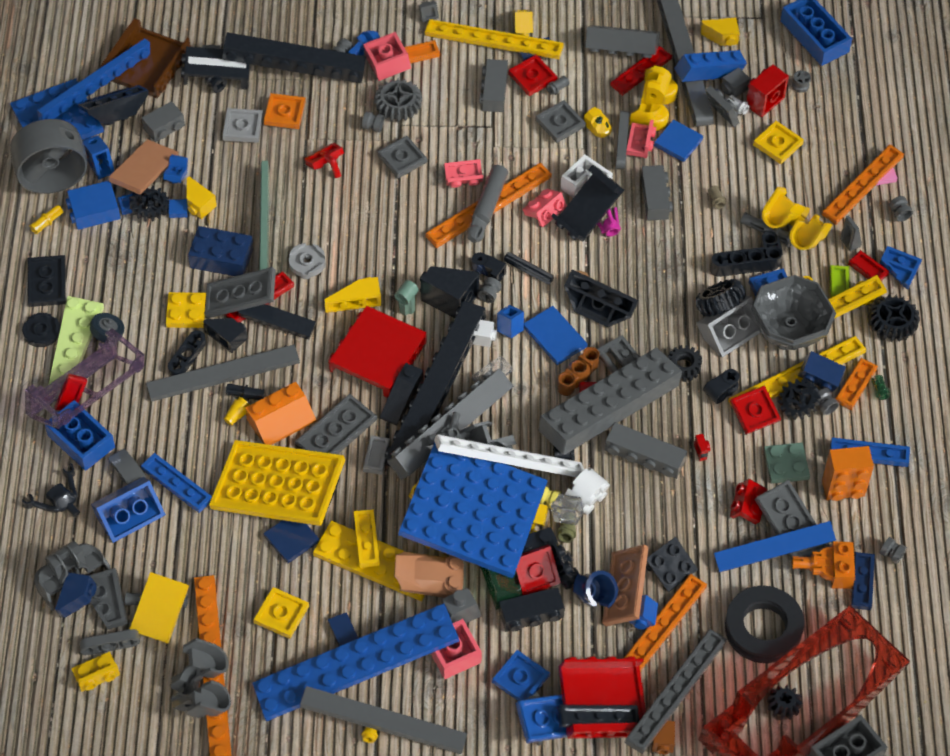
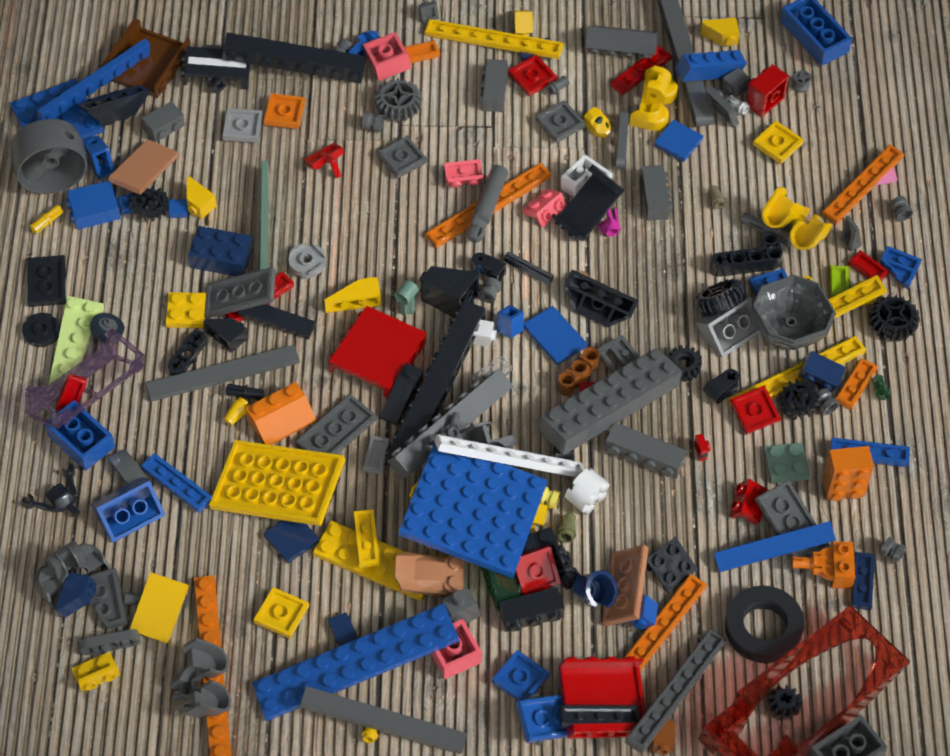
(177, 169): blue bracket -> none
(567, 509): clear brick -> none
(640, 139): coral bracket -> none

